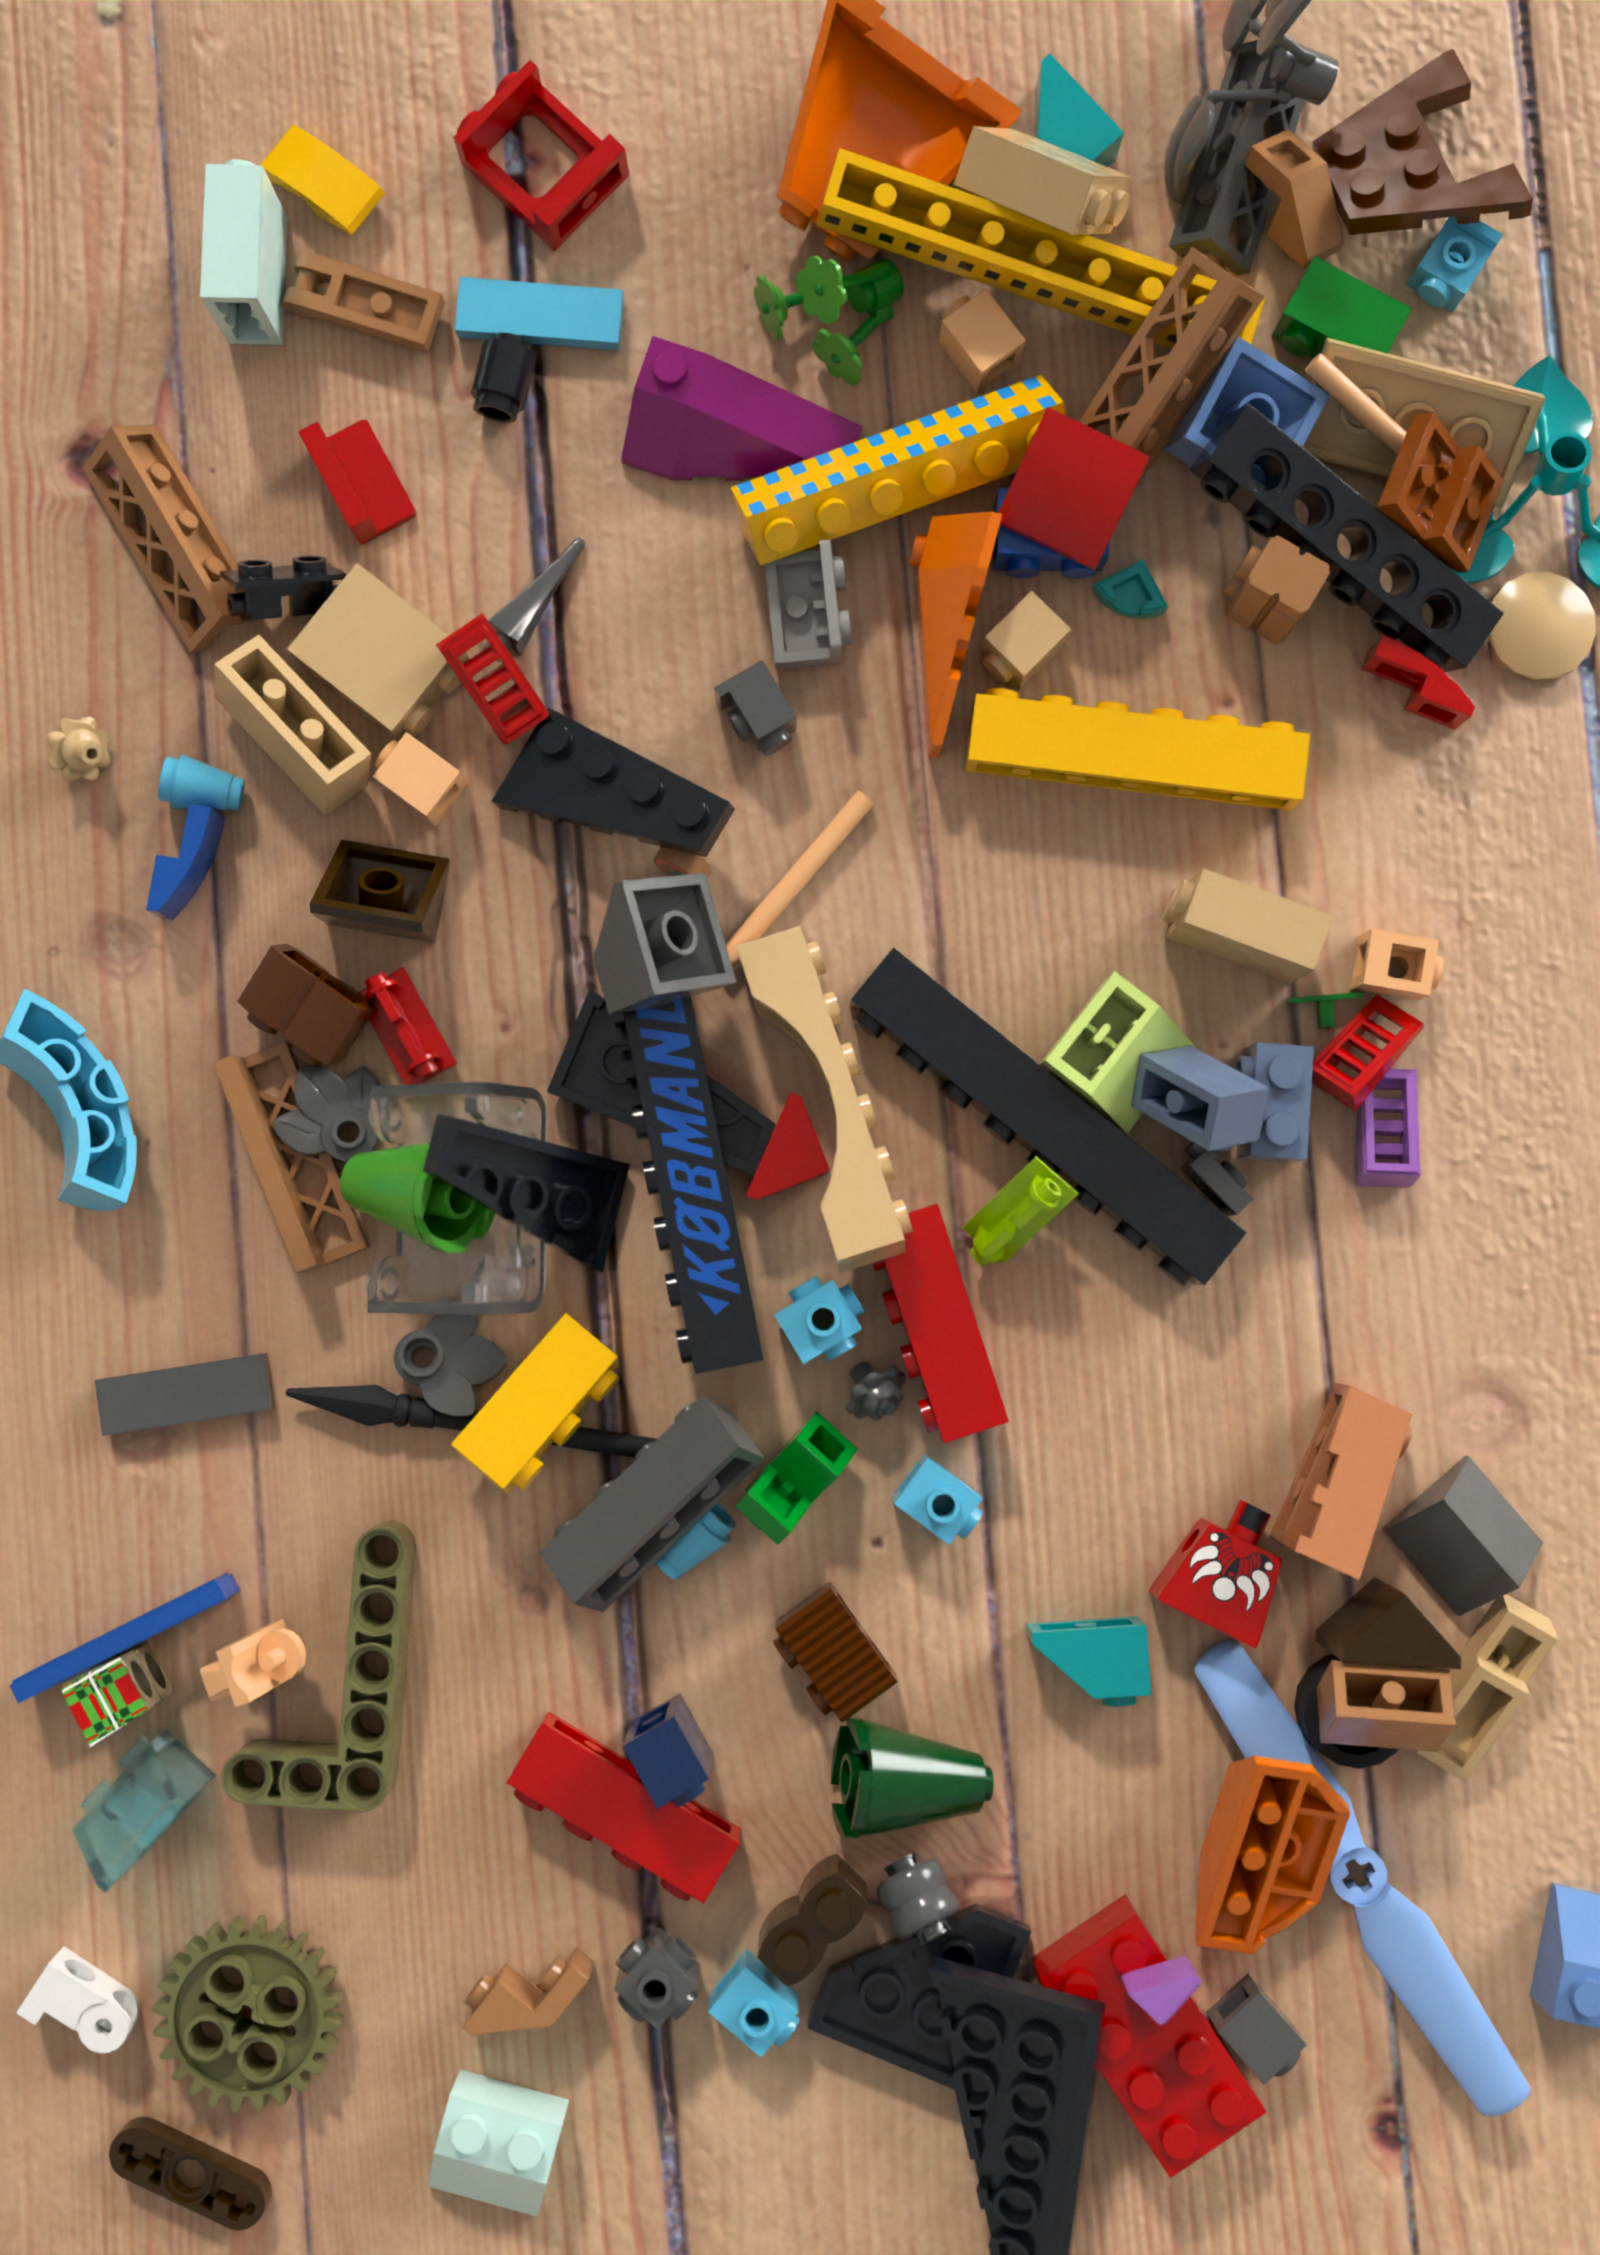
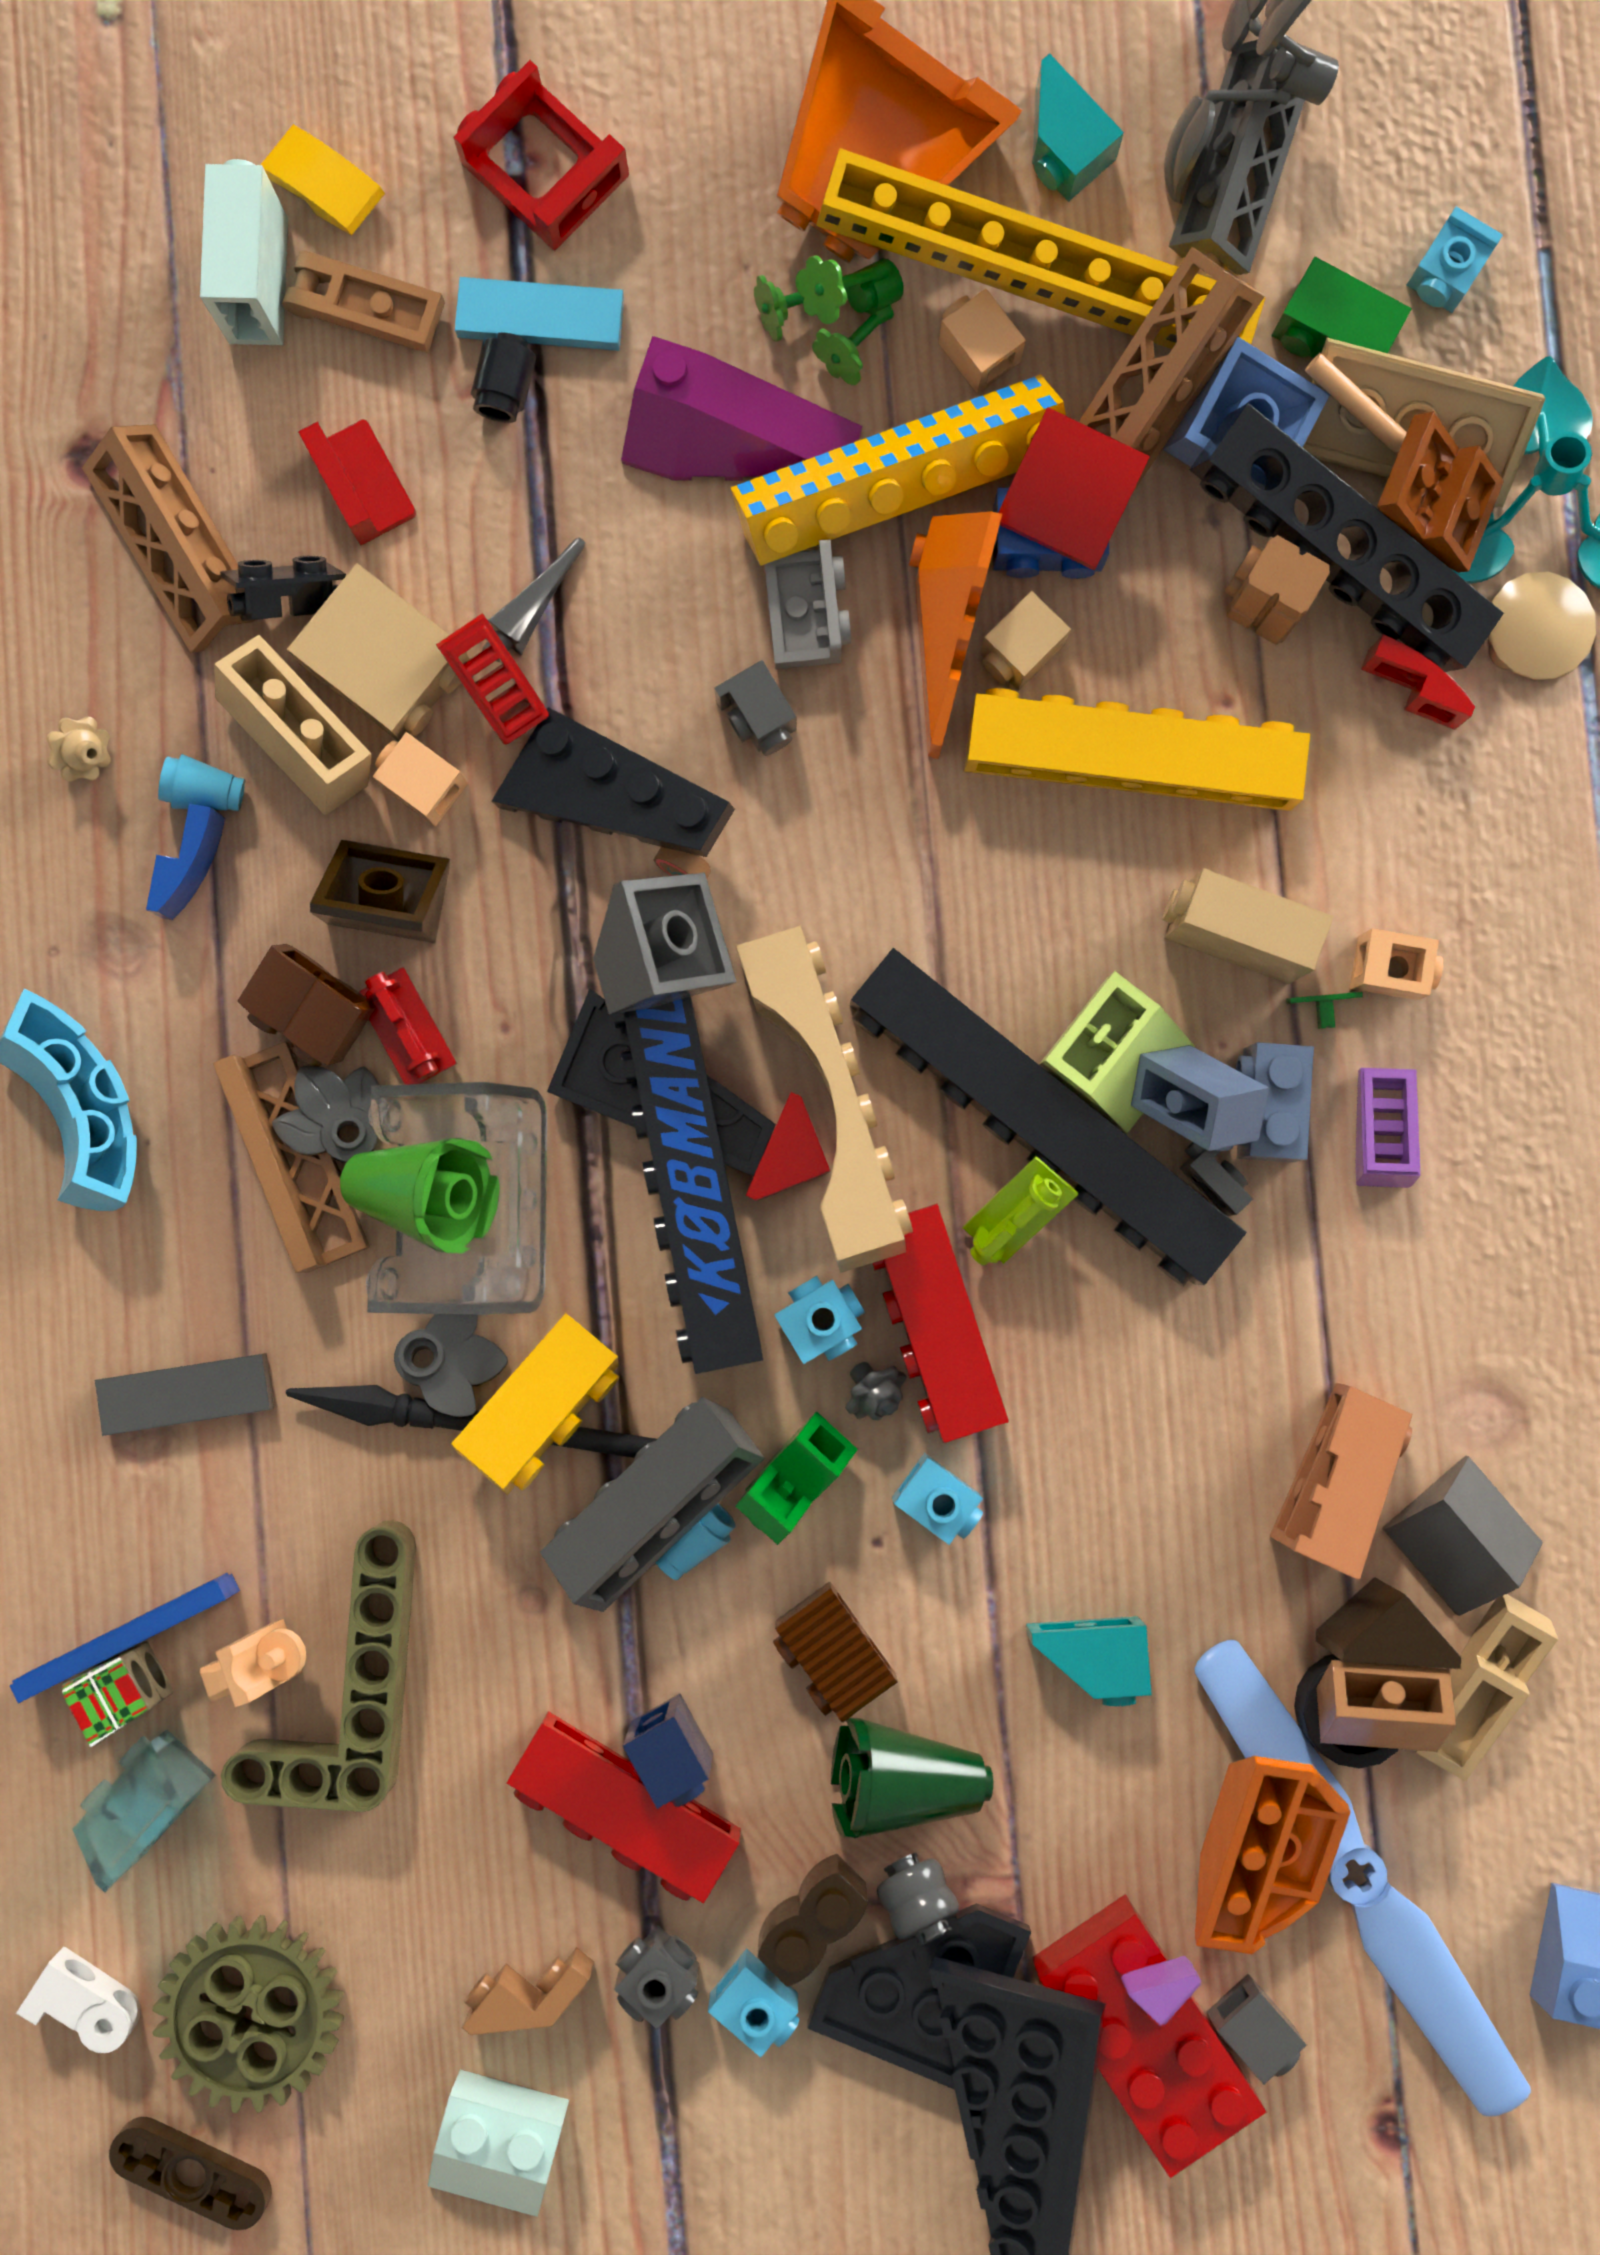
(536, 1185): black wing -> none
(800, 873): light nougat bar -> none
(1043, 181): tan brick -> none
(1131, 592): teal tile -> none
(1223, 1575): torso -> none
(1307, 214): medium nougat slope -> none
(1354, 1091): red slope -> none
(1391, 170): reddish brown wing -> none

